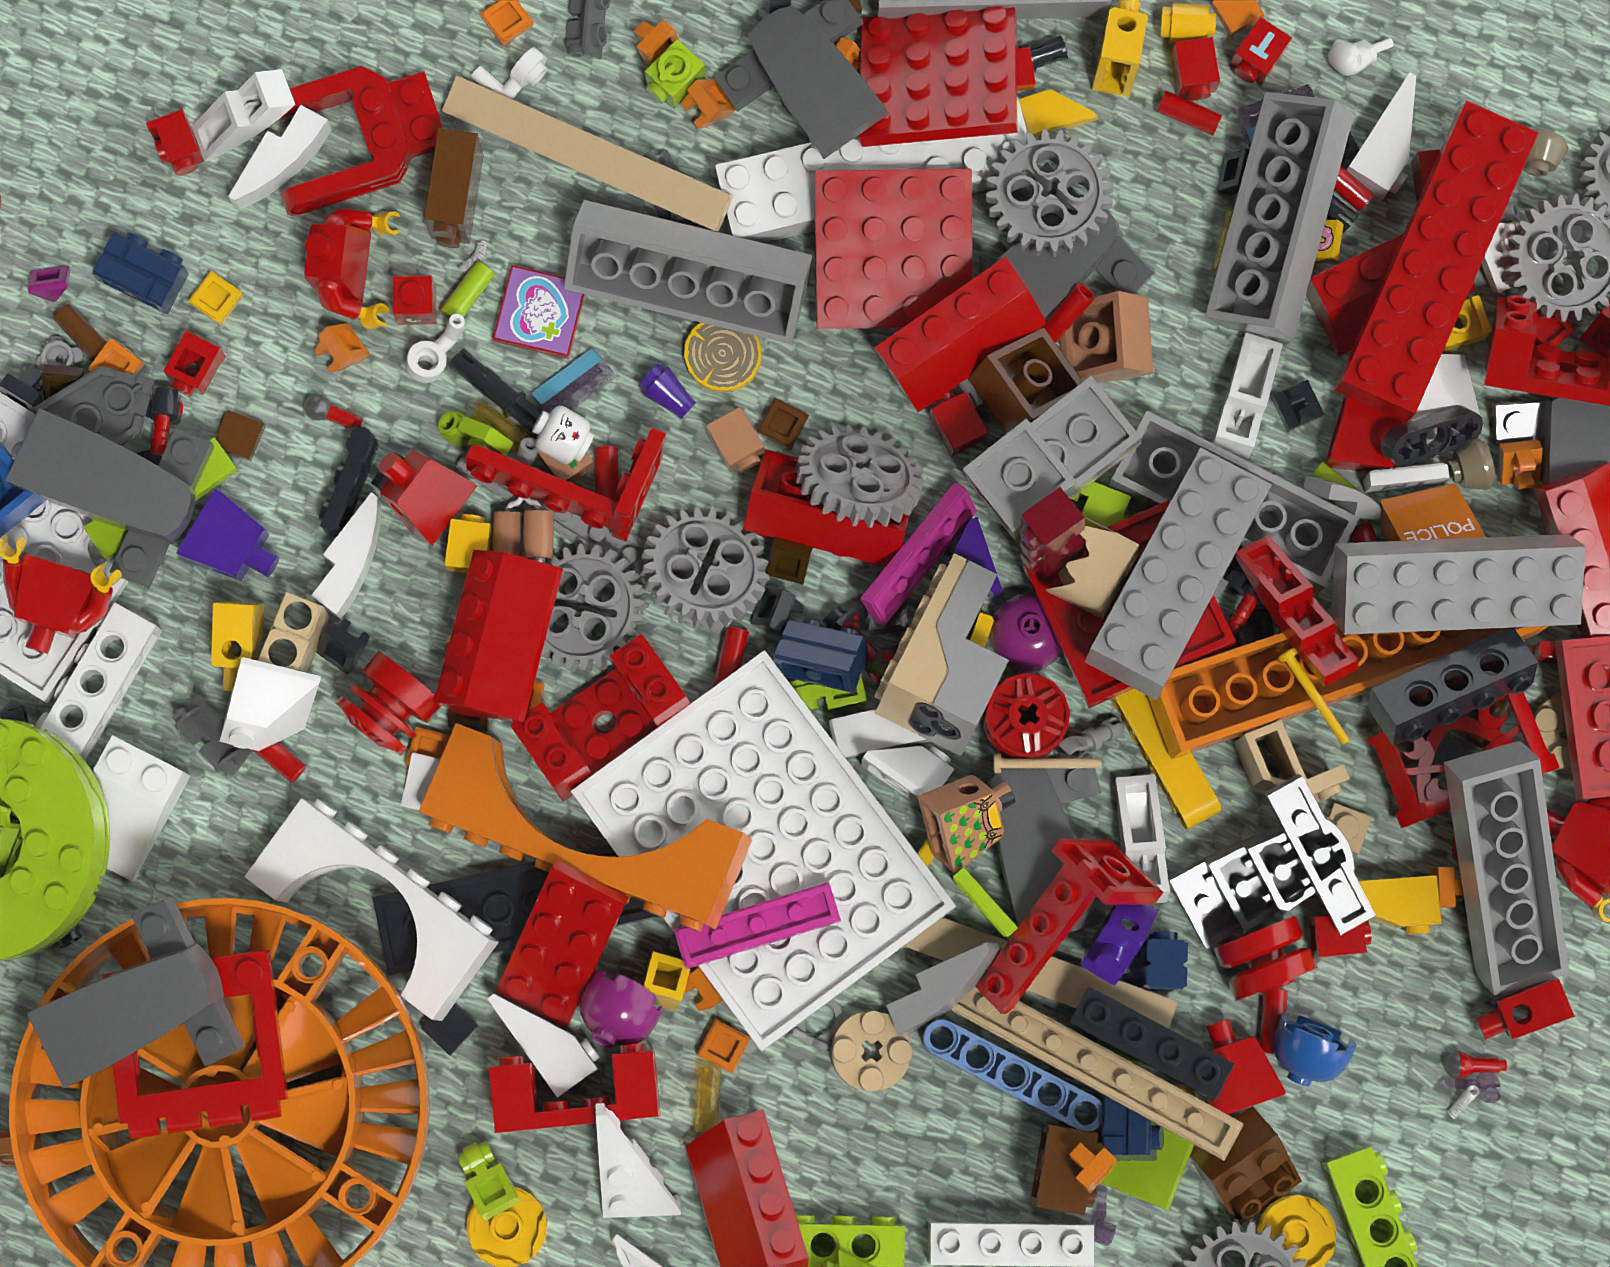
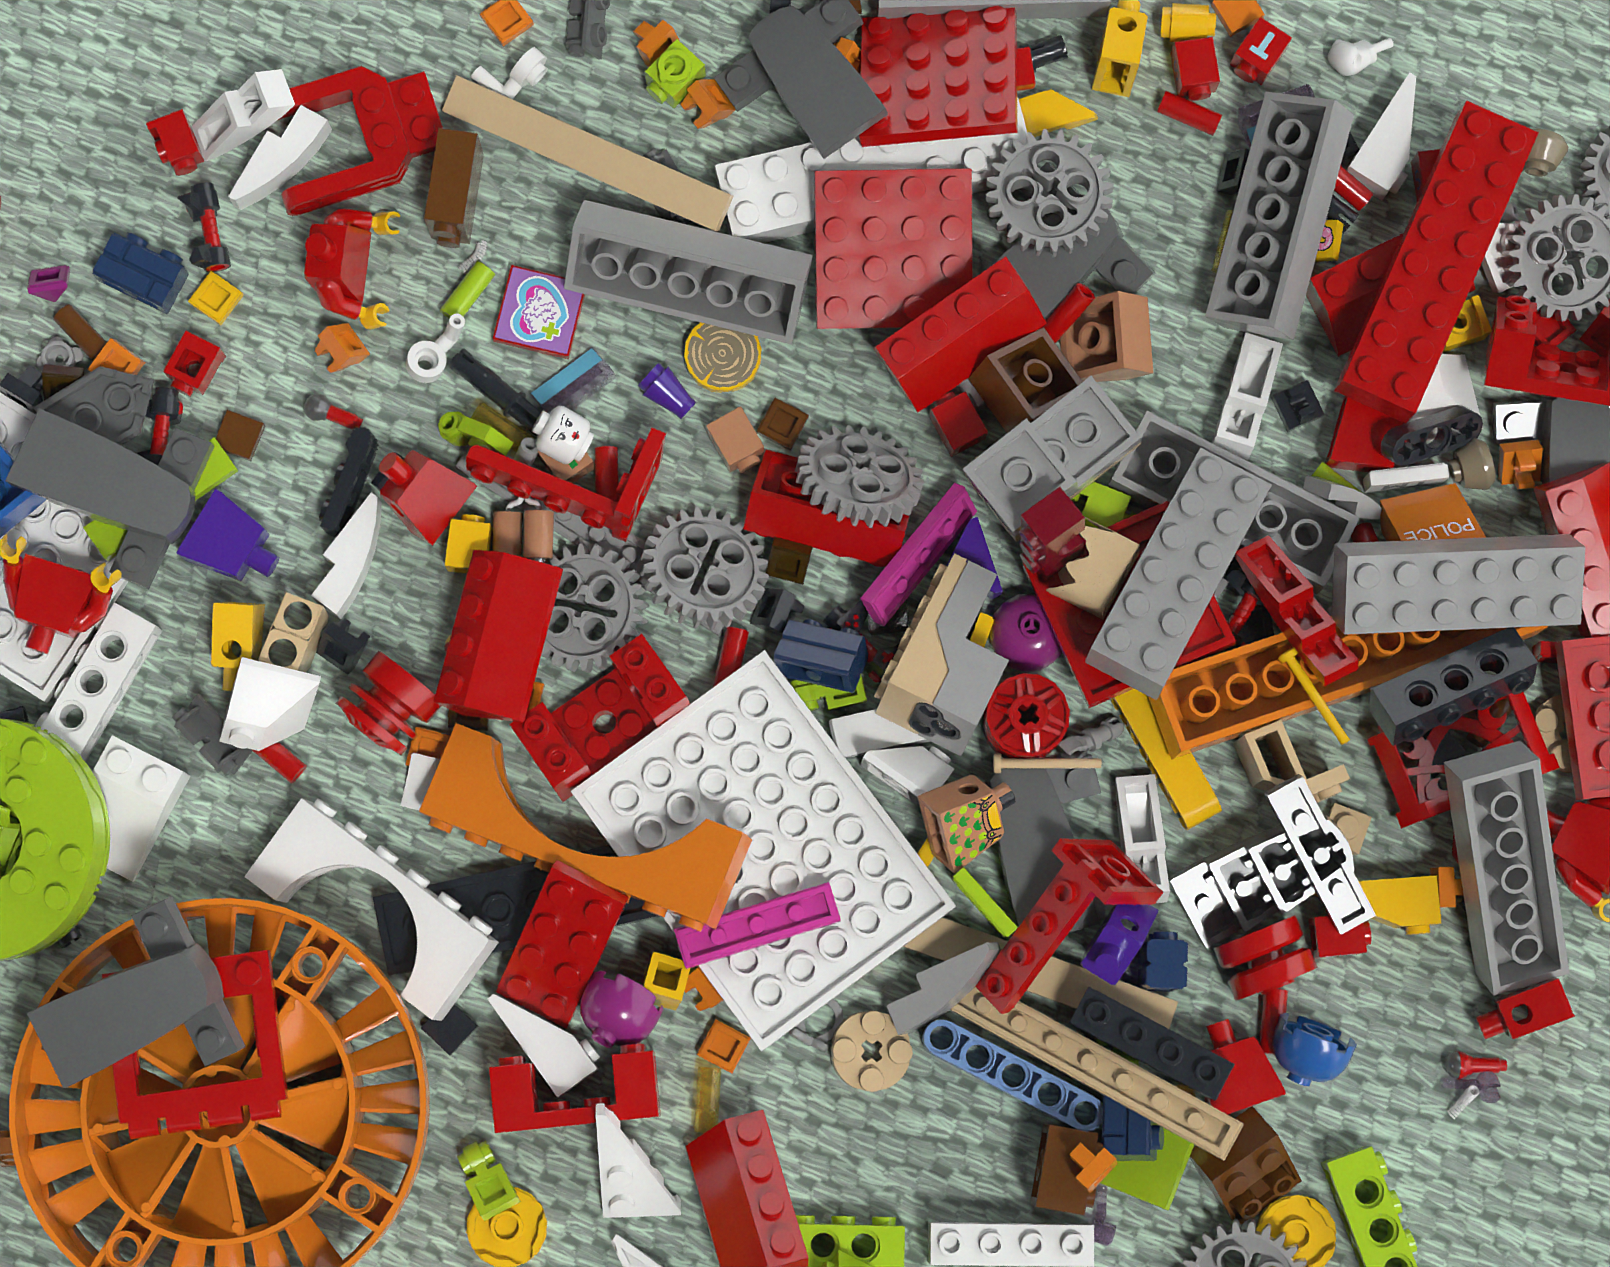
(202, 206): none -> black piece
(414, 300): red brick -> none

